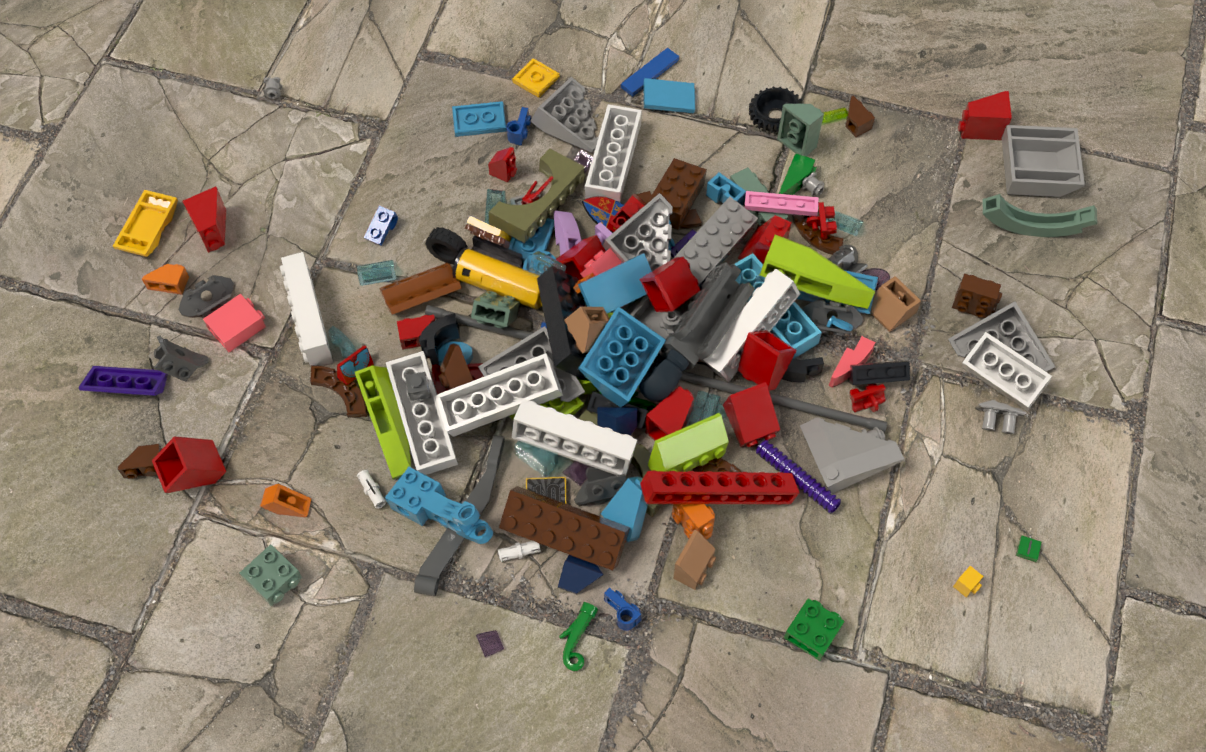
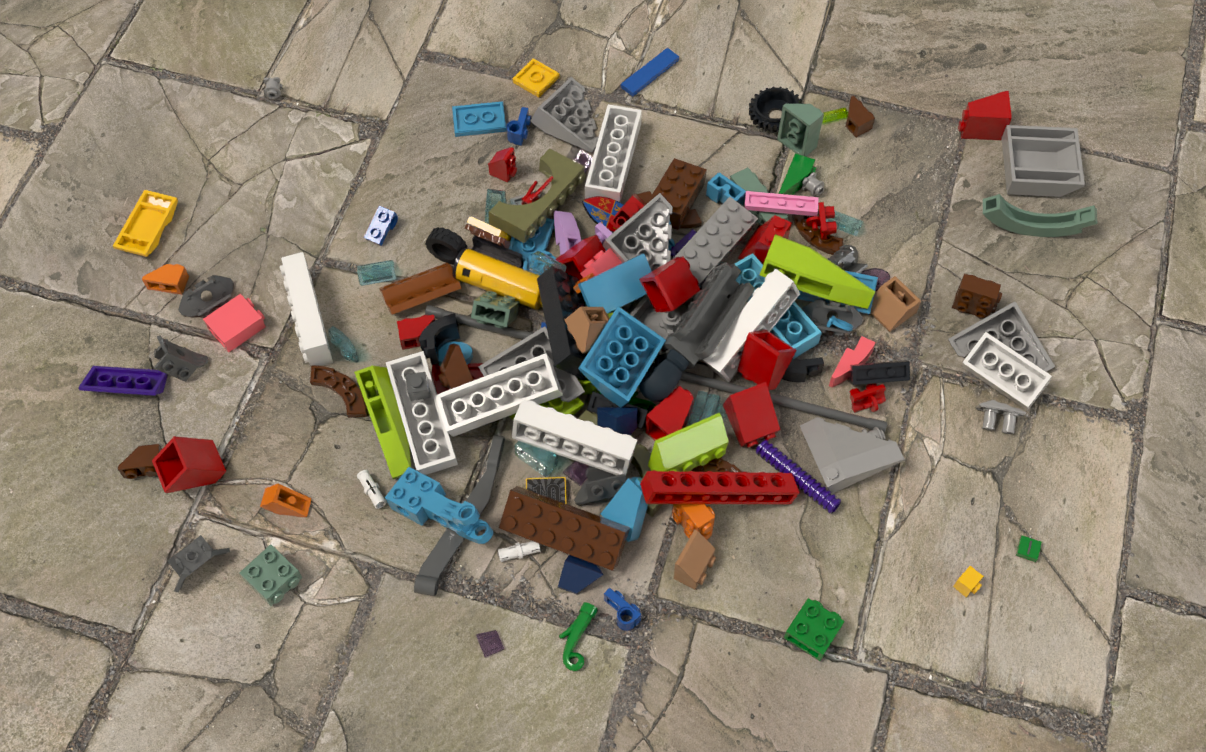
(191, 558): none -> dark grey piece
(208, 217): red slope -> none
(358, 360): slope -> none
(669, 95): dark azure tile -> none

